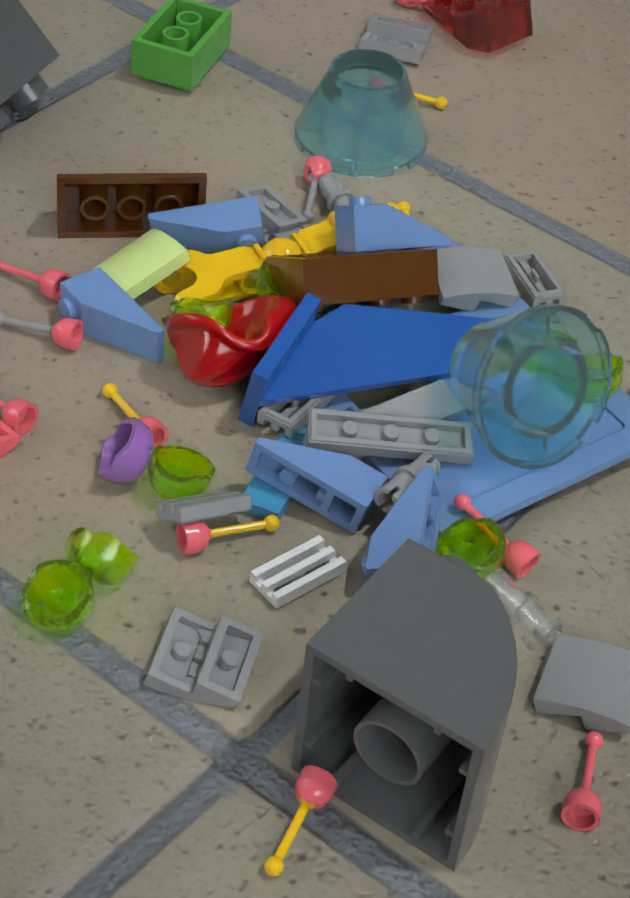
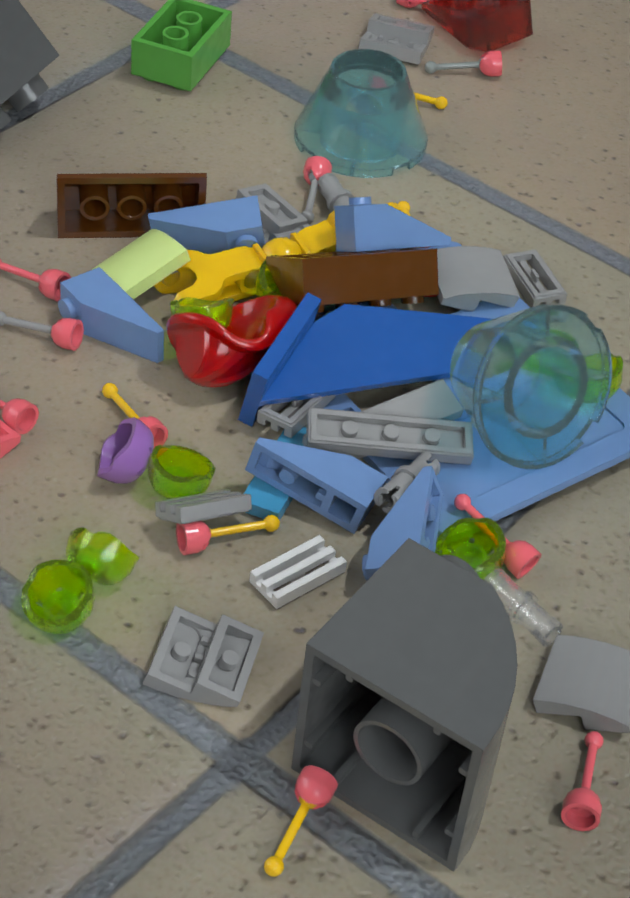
(488, 63): none -> hinge

